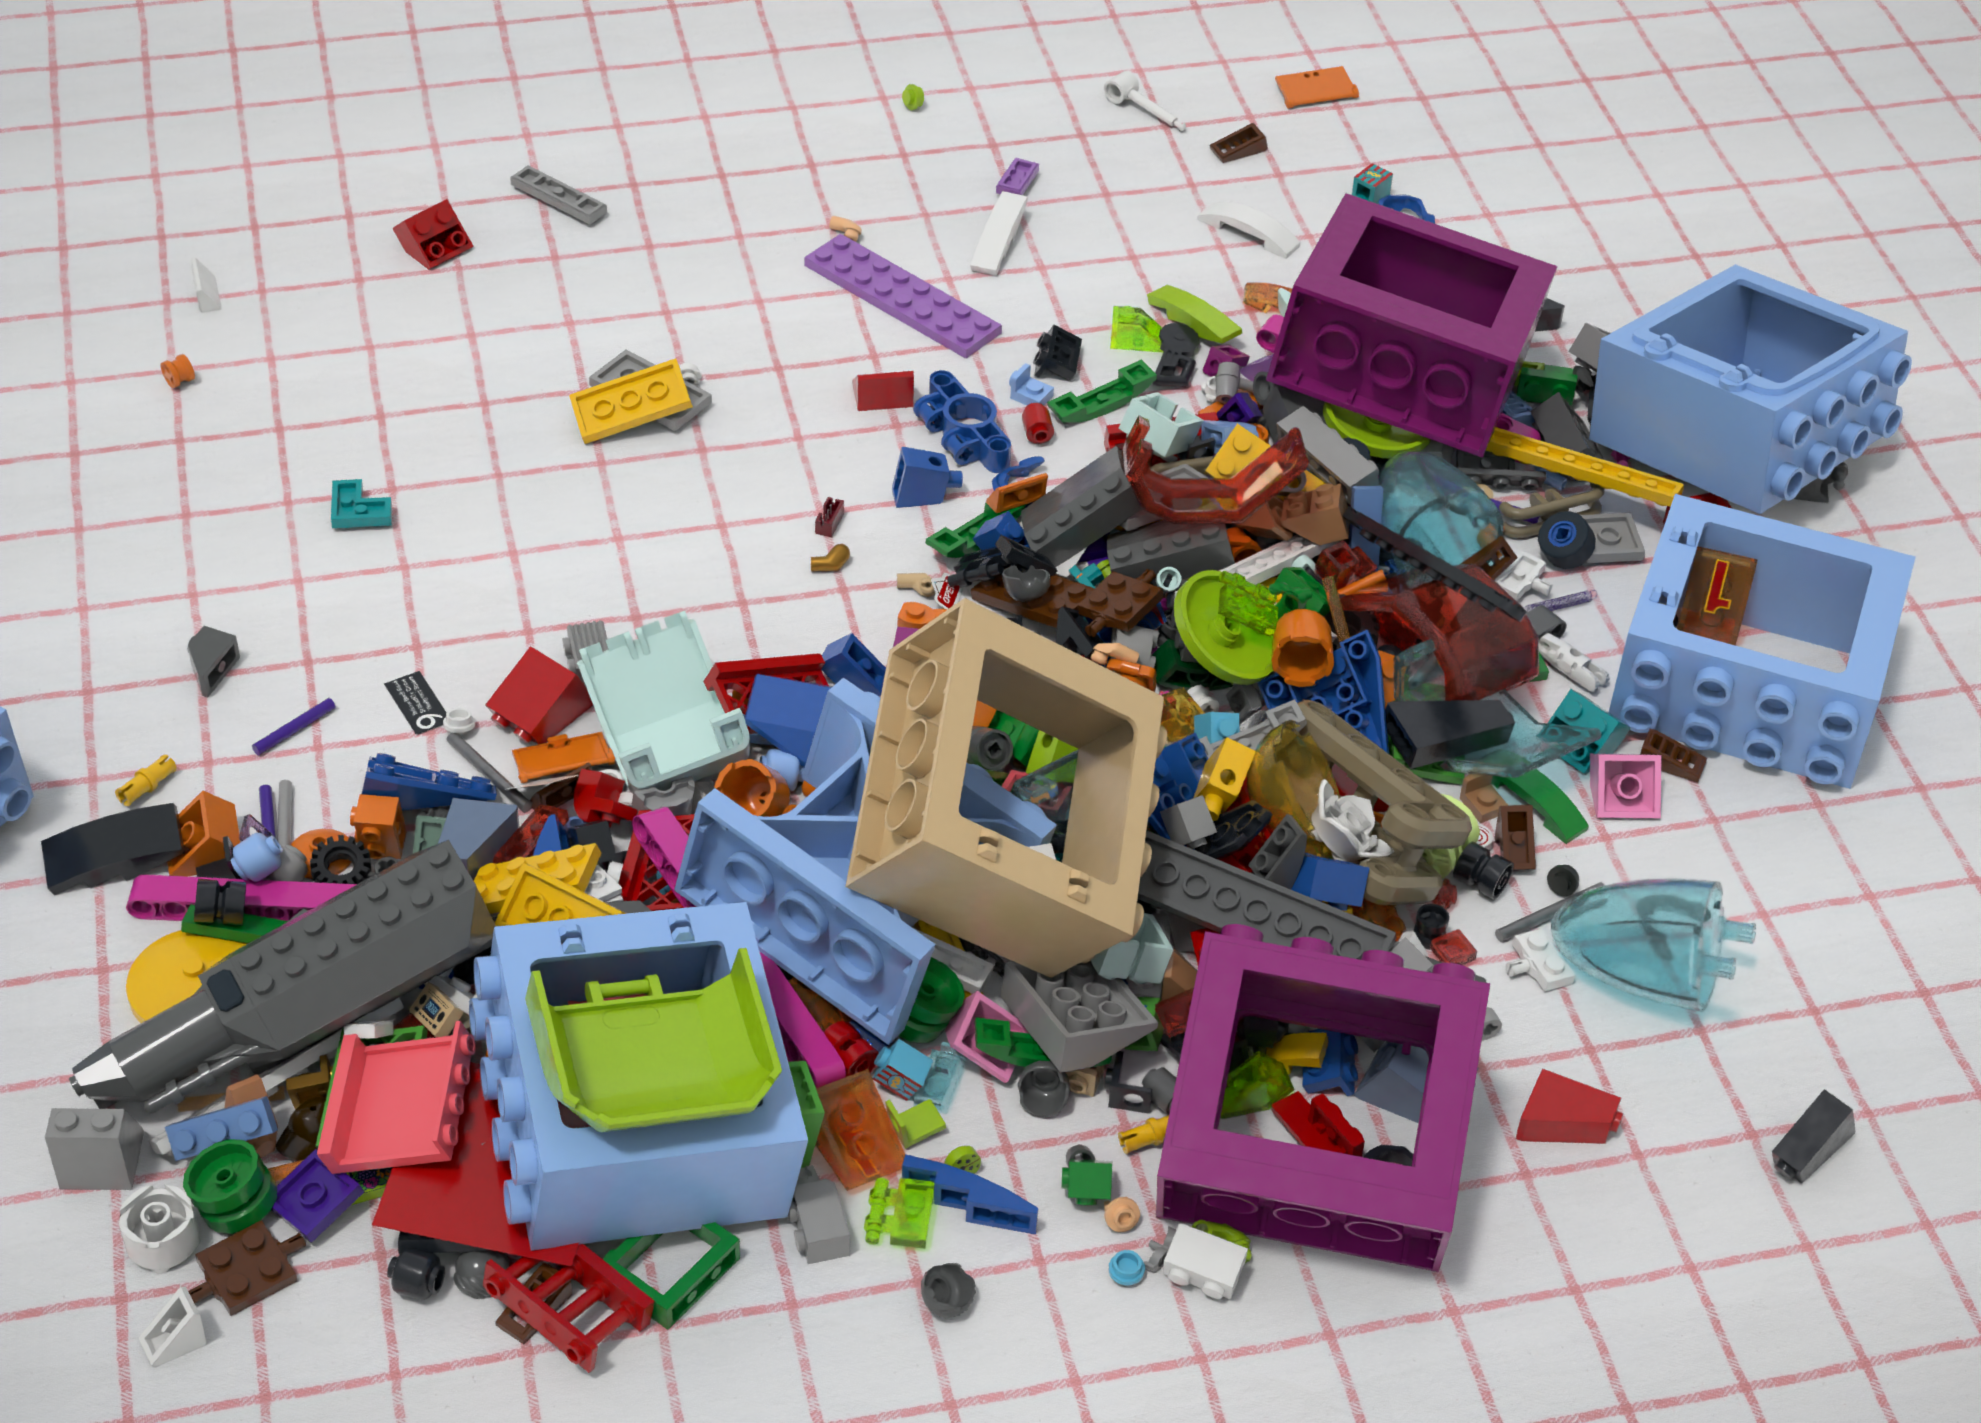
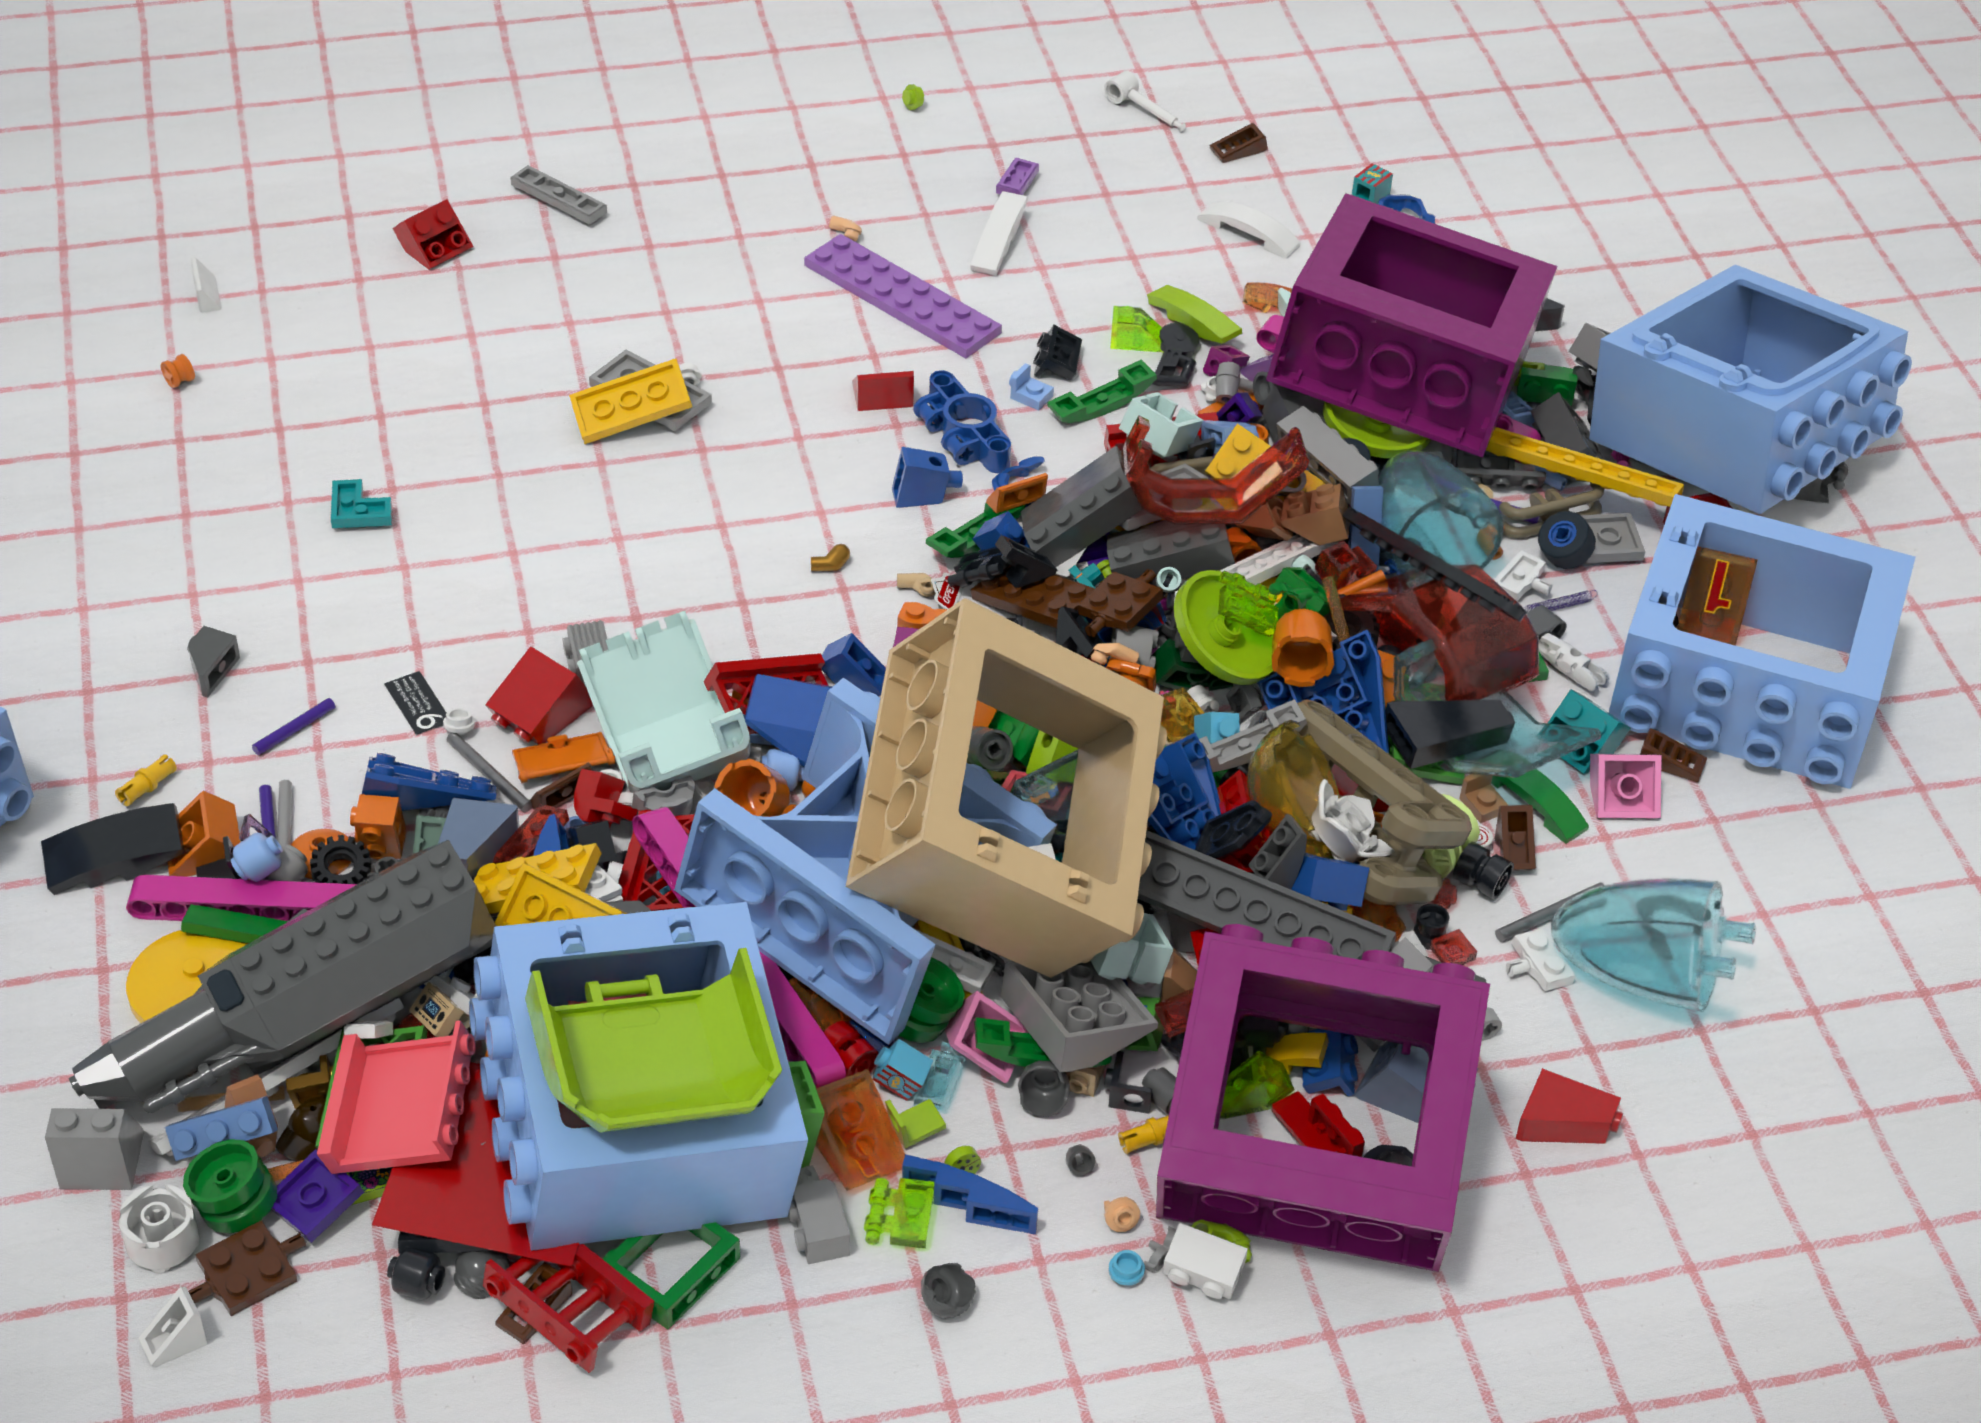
(220, 902): black wheel -> none
(541, 782): white sticker -> none
(831, 517): dark red piece -> none
(1026, 585): dark grey hair -> none
(1037, 423): red brick -> none
(1087, 1180): green brick -> none
(1189, 822): light grey brick -> none
(1217, 783): yellow torso -> none
(1316, 86): orange door -> none
(1488, 552): reddish brown slope -> none
(1563, 880): pearl dark grey plate -> none
(1814, 1137): black slope -> none

